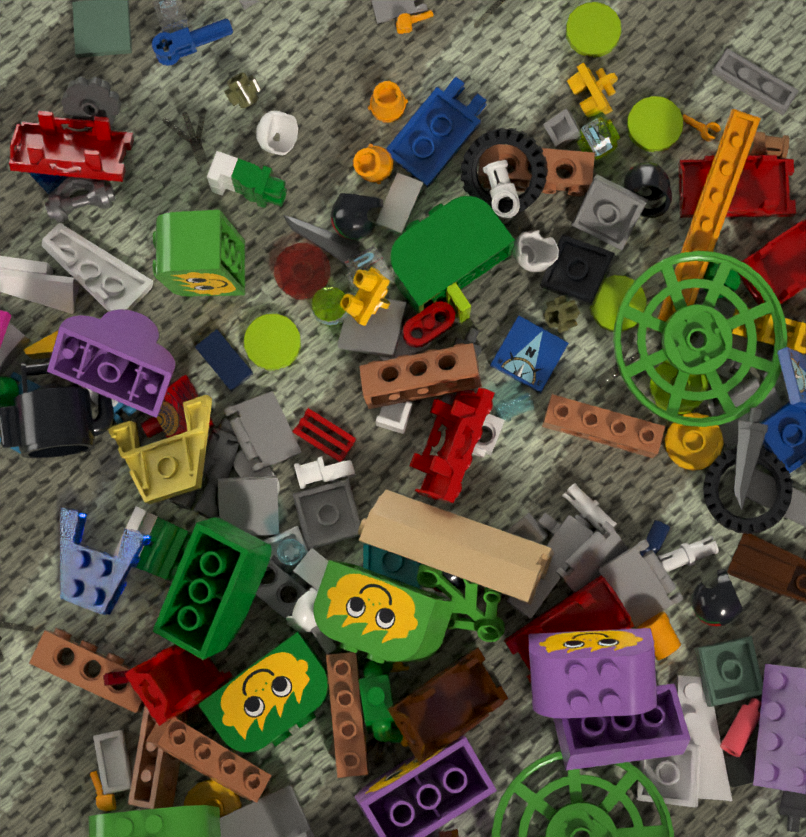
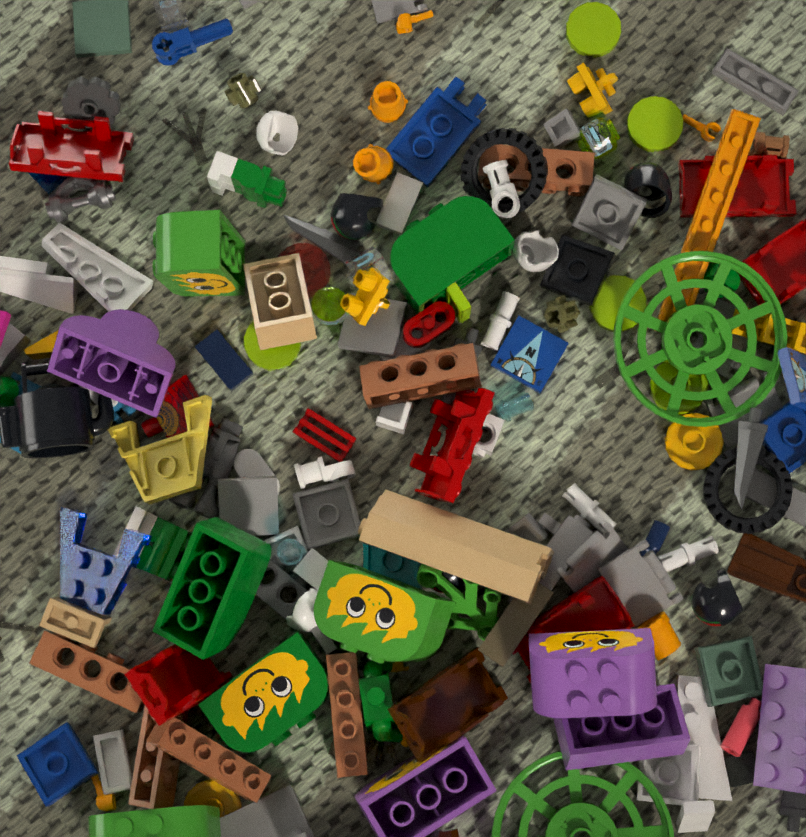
(57, 764): none -> blue tile
(74, 621): none -> tan panel
(115, 678): dark red tile -> none
(263, 431): light grey piece -> none
(279, 301): none -> tan slope
(500, 320): none -> white pin
(513, 626): none -> dark tan tile
(603, 426): nougat brick -> none
(695, 816): none -> white tile

